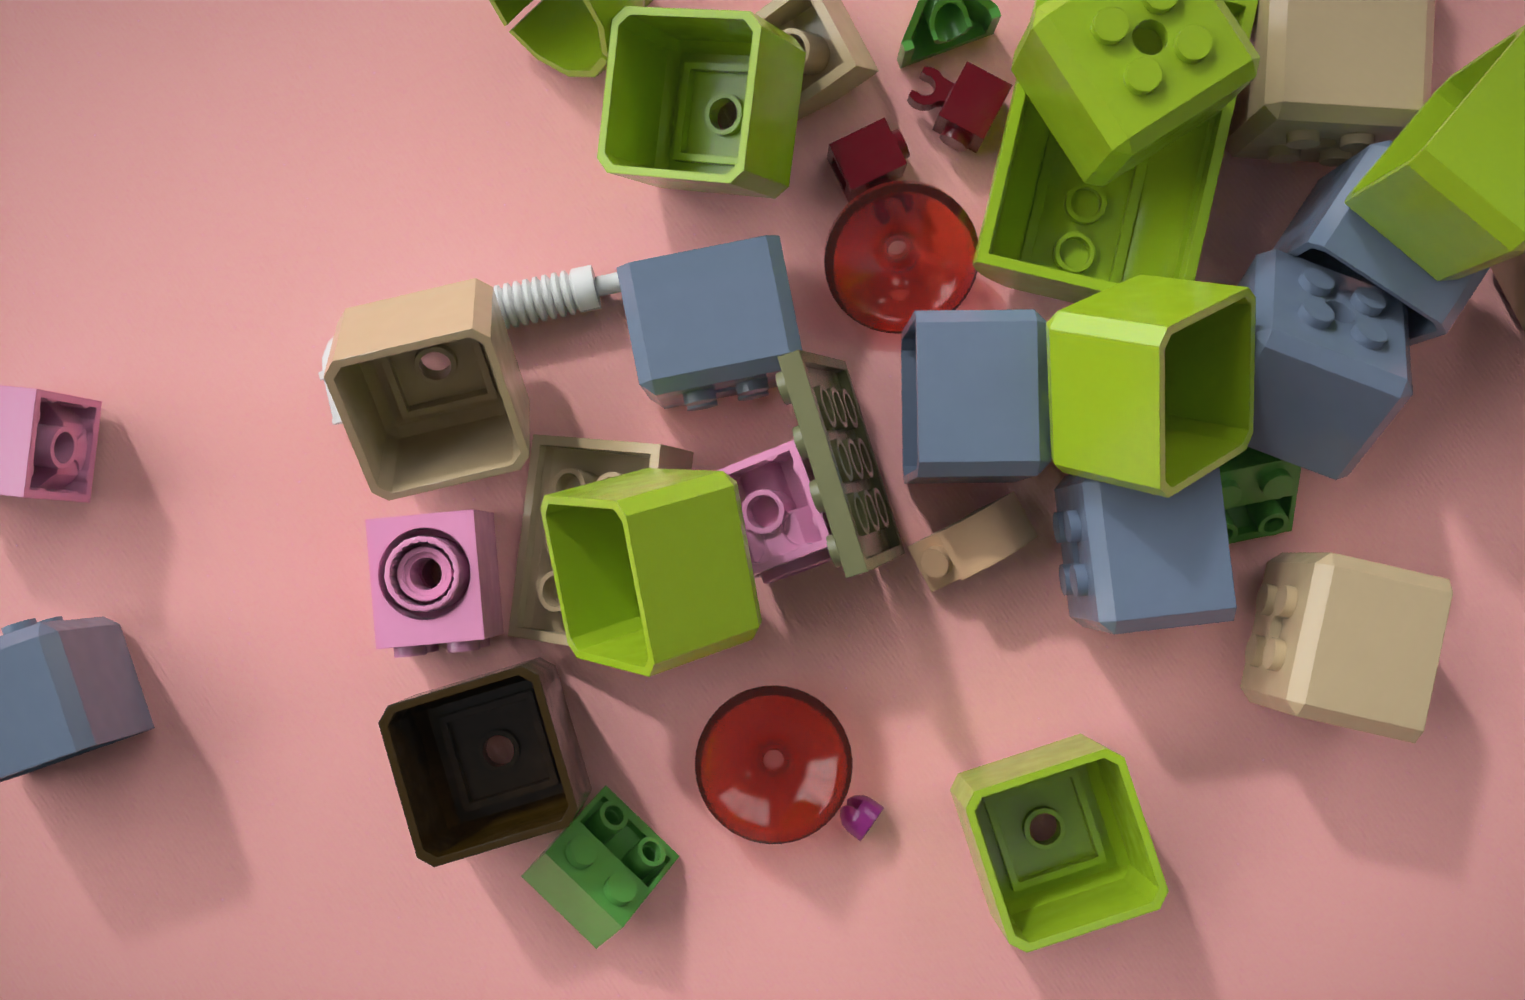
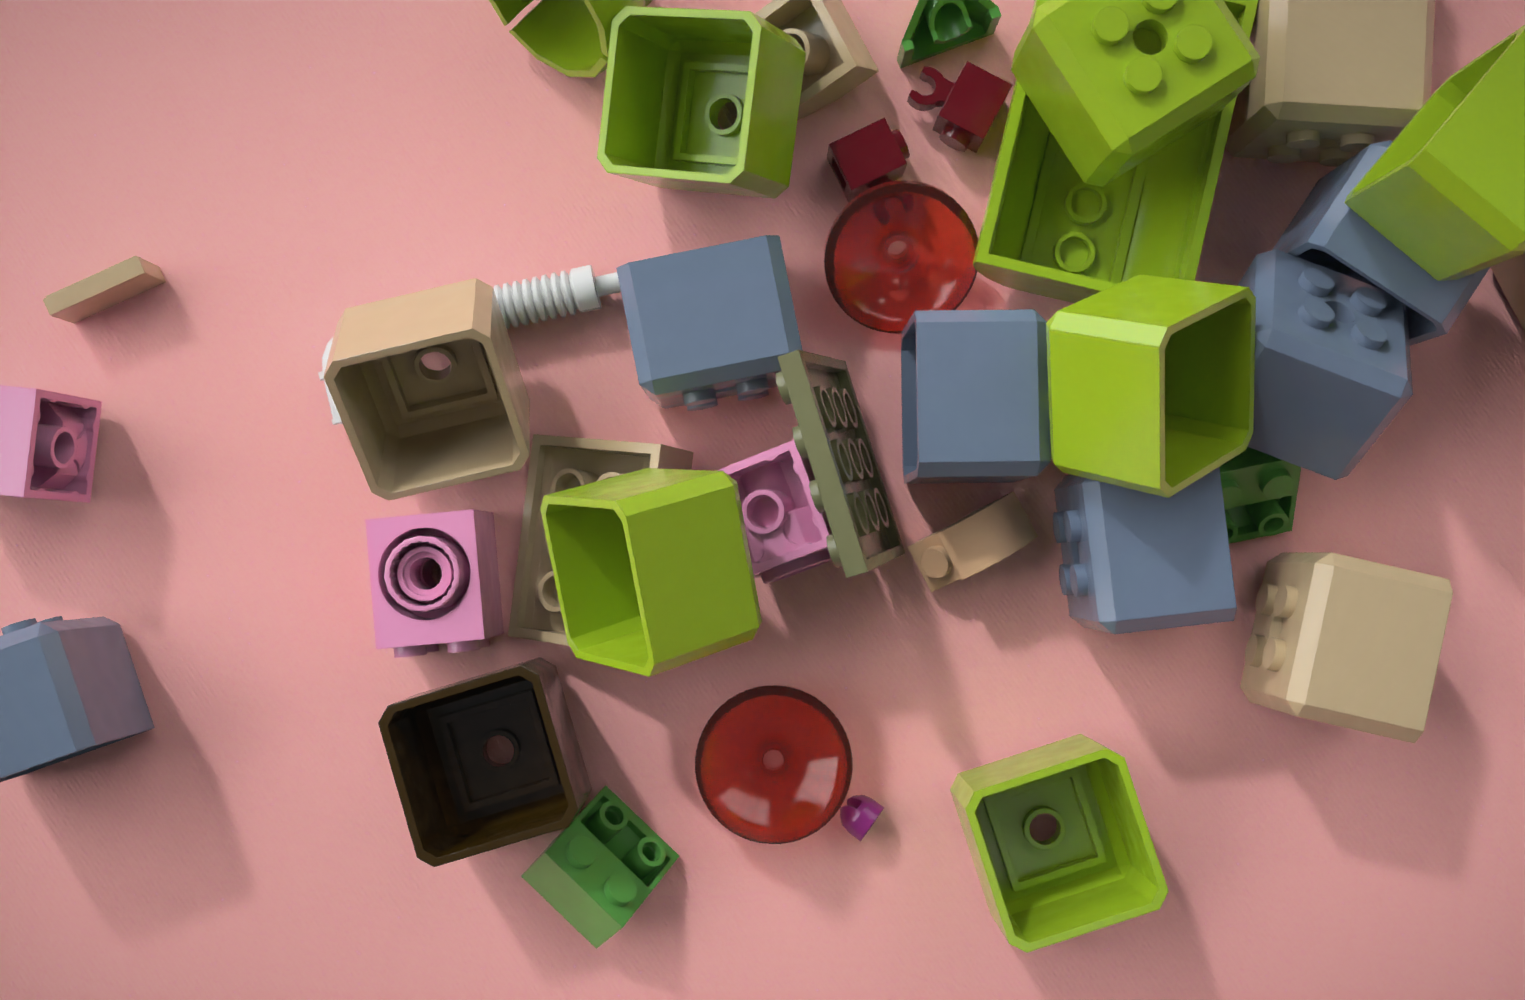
(104, 289): none -> tan tile

